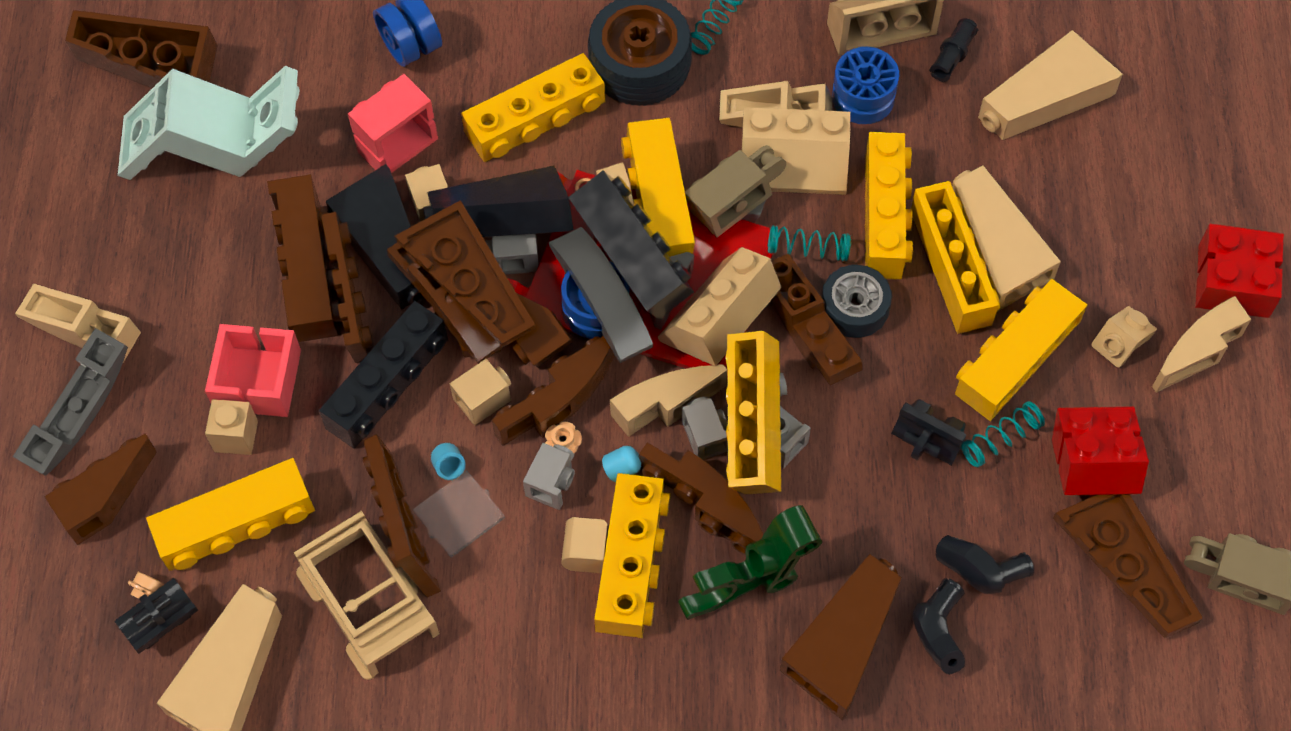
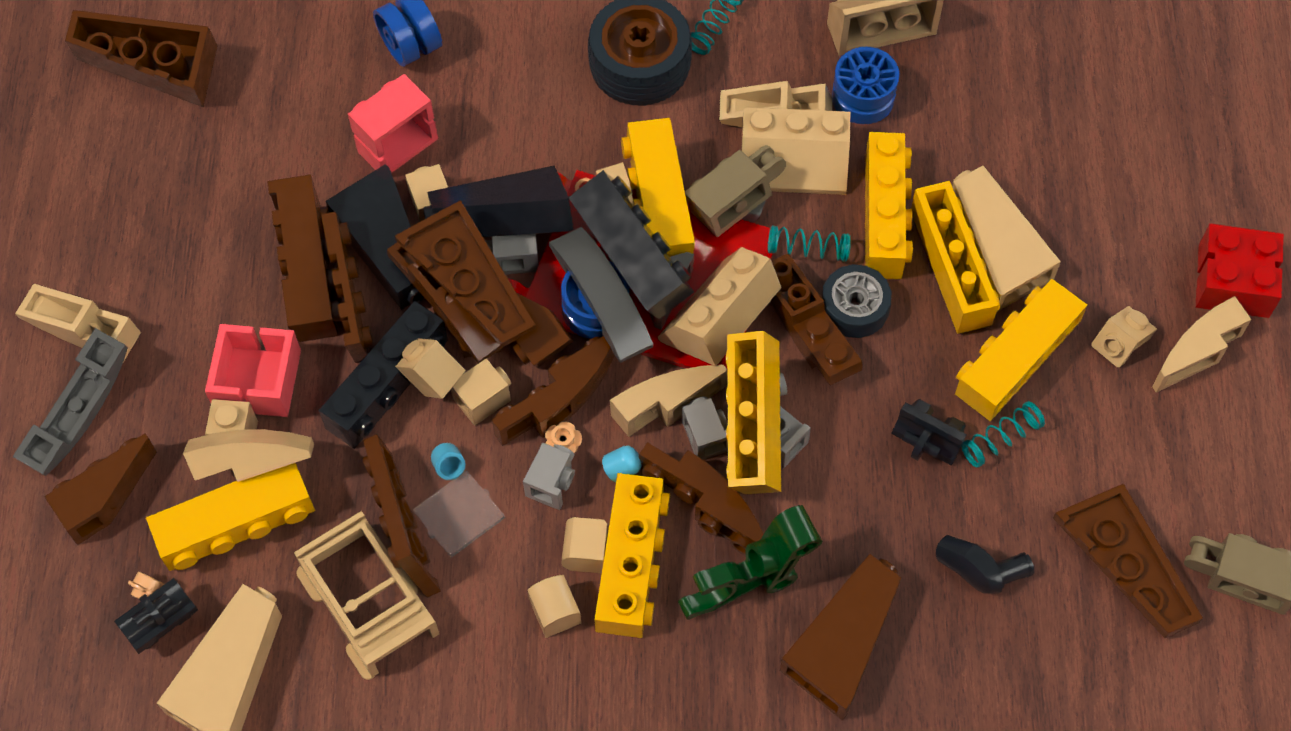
(208, 123): light aqua bracket -> none
(245, 452): none -> tan slope
(430, 367): none -> tan brick
(533, 107): yellow brick -> none
(554, 605): none -> tan piece
(933, 629): black arm -> none
(953, 50): black pin -> none
(1049, 87): tan slope -> none
(1099, 450): red piece -> none

